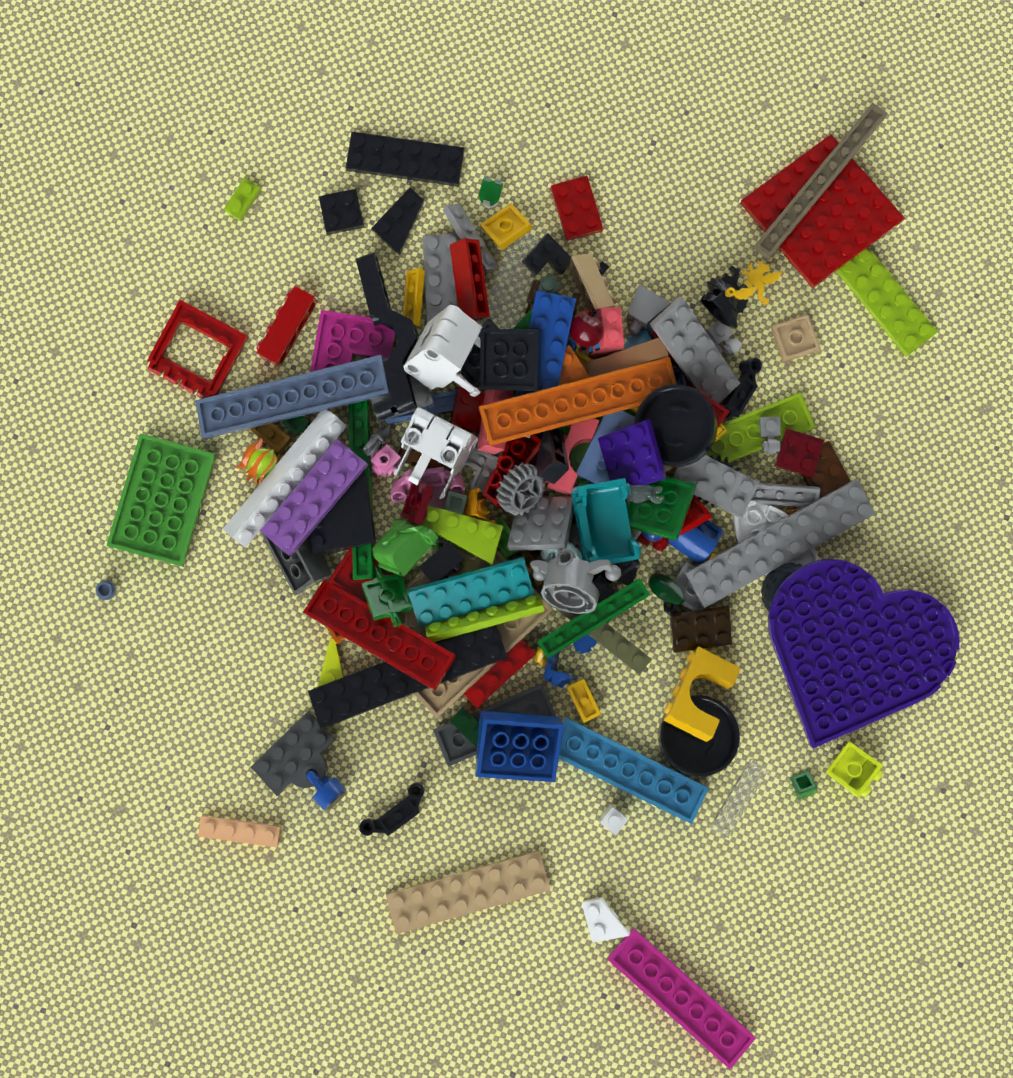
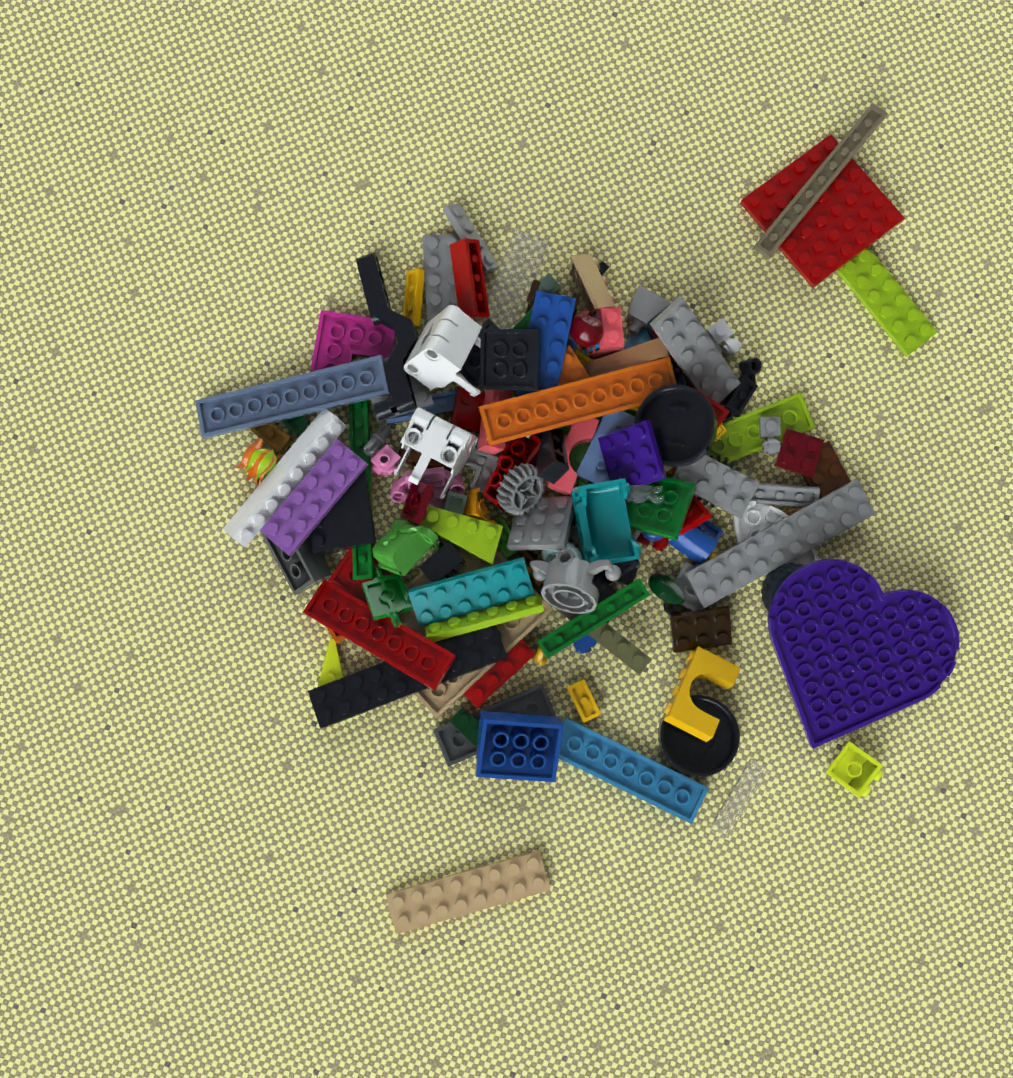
(105, 590): sand blue plate -> none
(161, 500): bright green plate -> none
(208, 326): red hinge -> none
(239, 831): light nougat plate -> none
(242, 199): lime plate -> none
(287, 326): red brick -> none
(300, 761): dark grey plate -> none
(341, 211): black plate -> none
(397, 222): black wing -> none
(397, 815): black plate -> none
(405, 159): black plate -> none
(490, 192): green piece -> none
(506, 226): yellow plate -> none
(545, 252): black plate -> none
(552, 675): blue hair -> none
(576, 208): red plate -> none
(602, 921): white wing -> none
(613, 819): white brick -> none
(681, 998): dark pink plate -> none
(729, 299): black helmet -> none
(795, 338): tan tile -> none
(803, 785): green slope -> none

